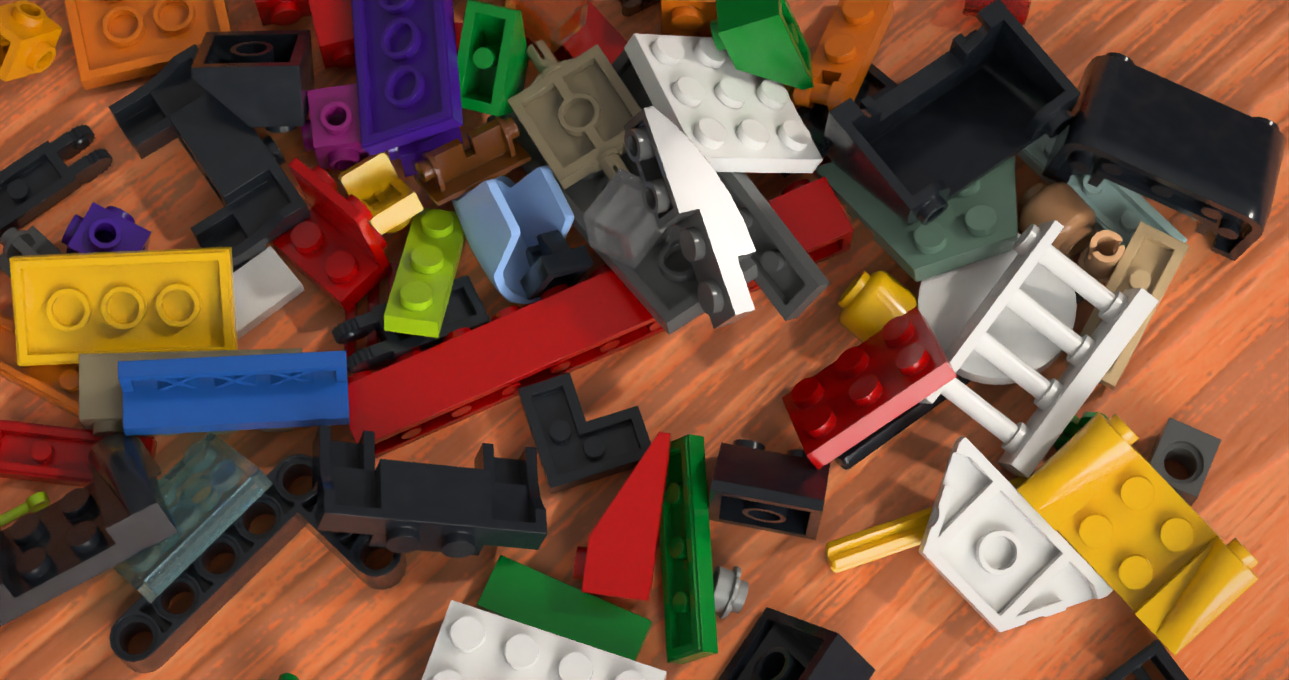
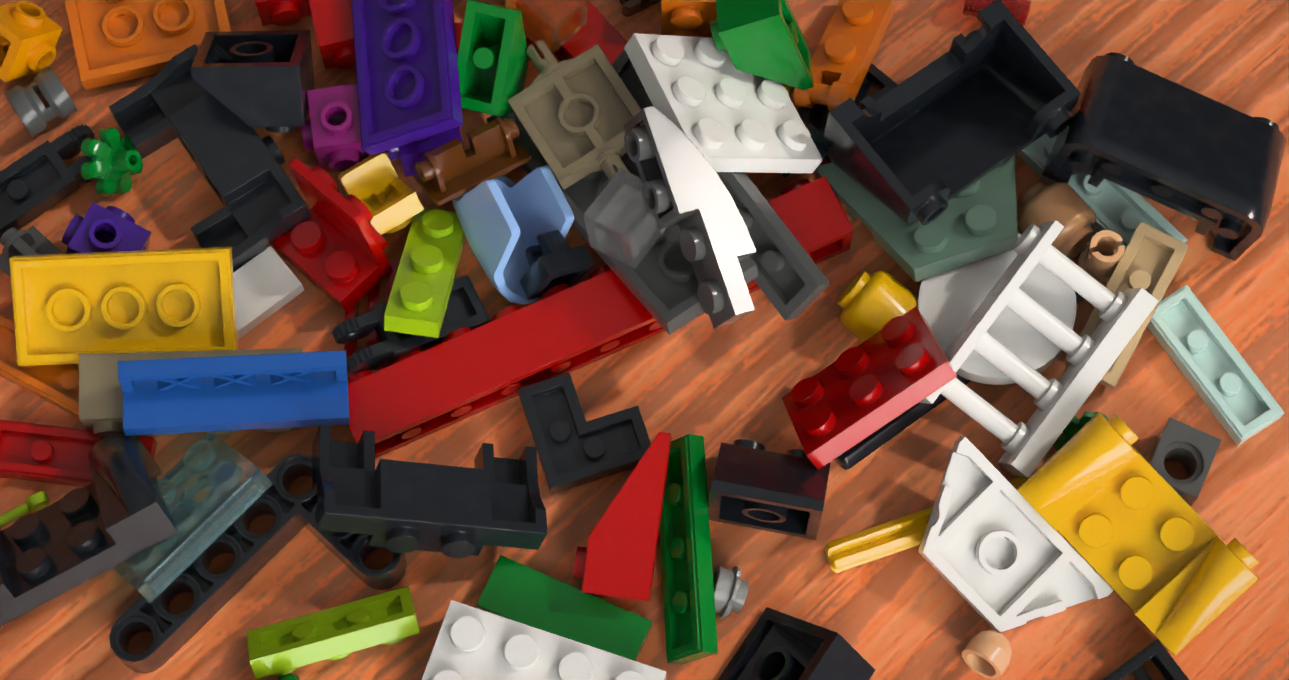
(31, 109): none -> dark grey wheel
(111, 162): none -> green plant
(332, 633): none -> lime plate
(988, 654): none -> light nougat hinge
(1213, 366): none -> light aqua tile

